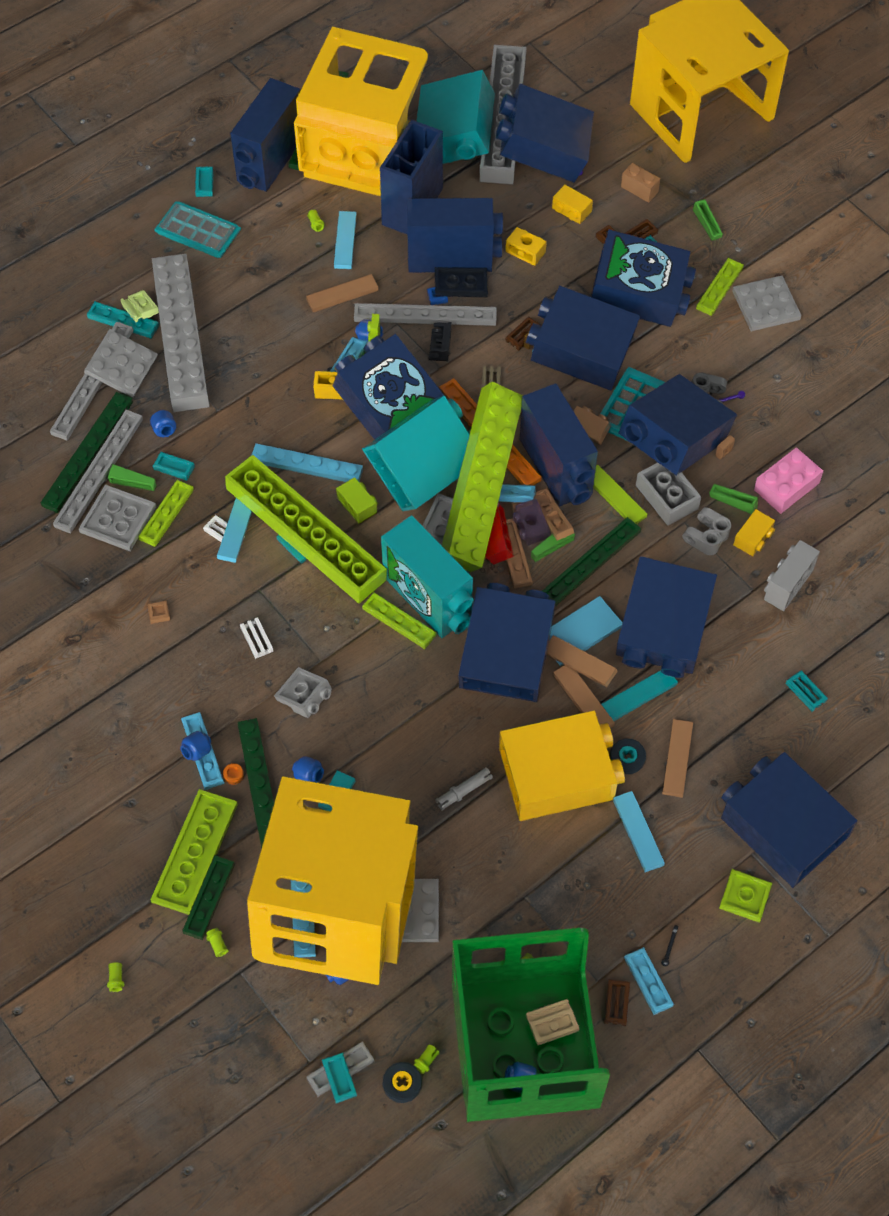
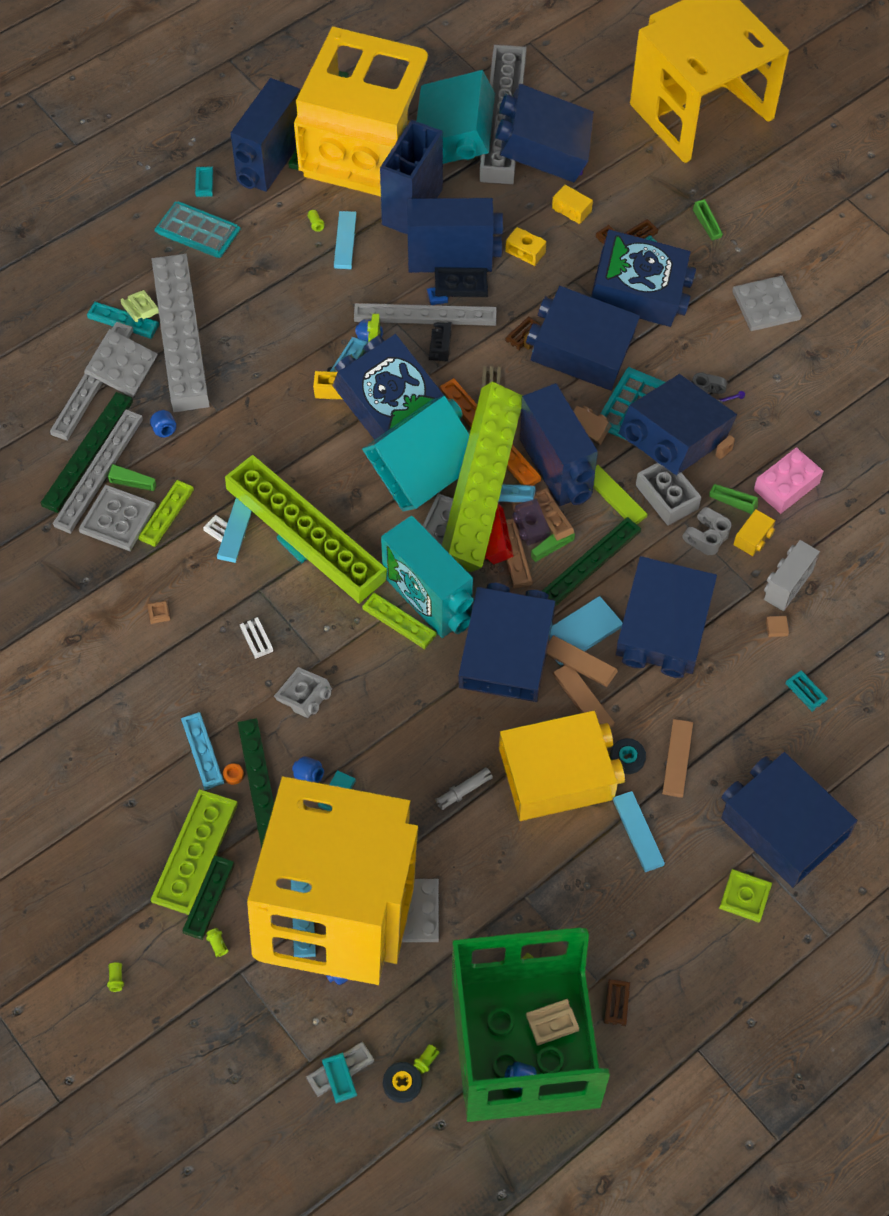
(173, 466): teal tile -> none
(195, 746): blue head -> none
(307, 463): medium azure plate -> none
(342, 293): medium nougat tile -> none
(357, 500): lime brick -> none
(638, 695): teal tile -> none
(640, 182): medium nougat brick -> none
(648, 981): medium azure tile -> none
(665, 962): black hinge -> none
(719, 286): lime tile -> none
(777, 626): none -> medium nougat tile

